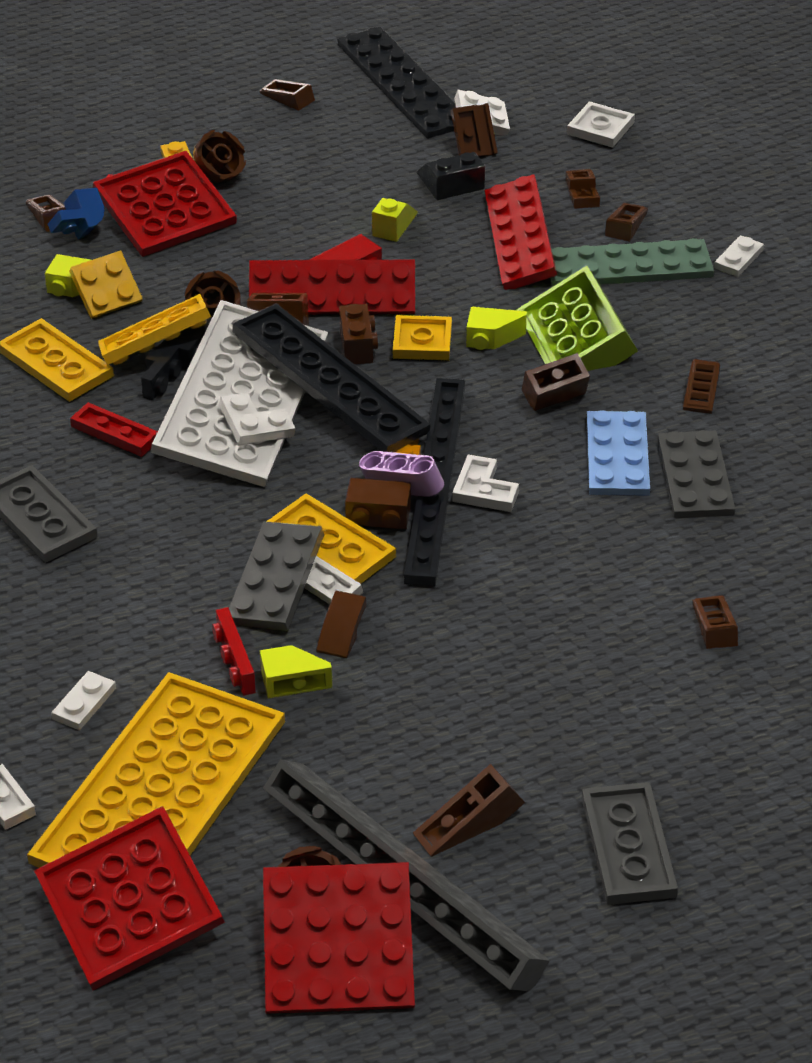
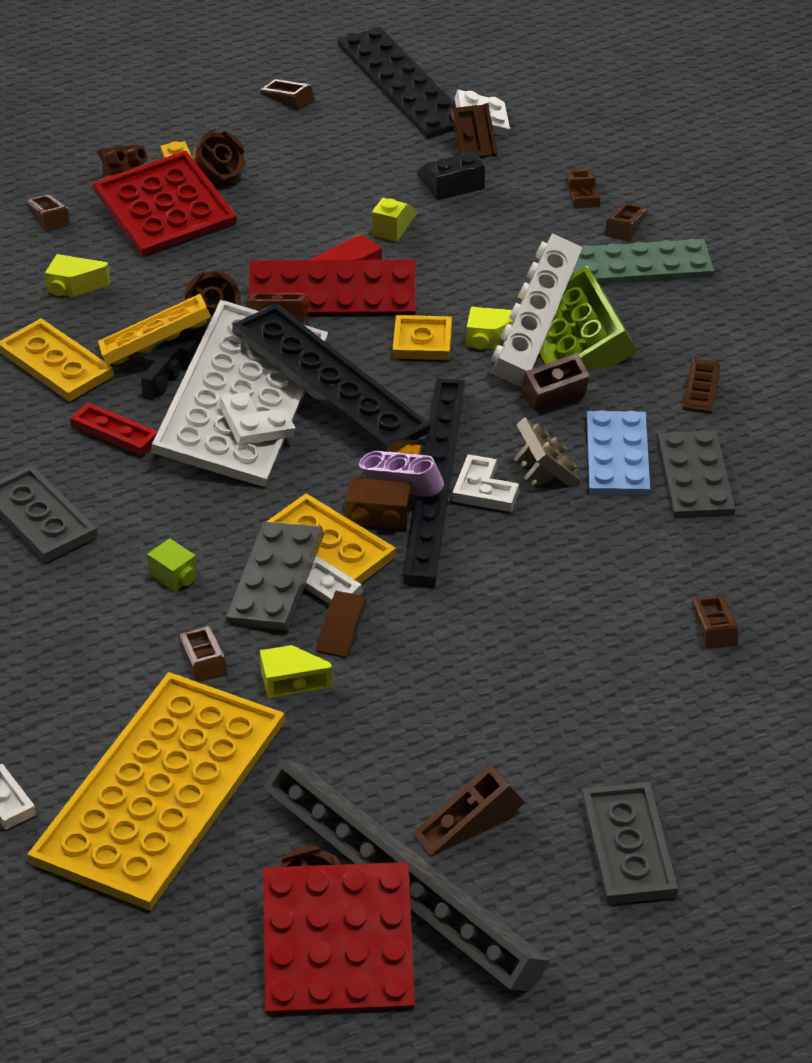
(82, 213): blue brick -> none
(83, 700): white plate -> none
(105, 284): yellow plate -> none
(121, 158): none -> reddish brown hips
(128, 897): red plate -> none
(172, 565): none -> lime brick
(206, 663): none -> reddish brown slope
(234, 652): red plate -> none
(357, 333): reddish brown brick -> none
(520, 232): red plate -> none
(536, 310): none -> white brick
(546, 454): none -> dark tan plate
(600, 124): white plate -> none
(739, 256): white plate -> none

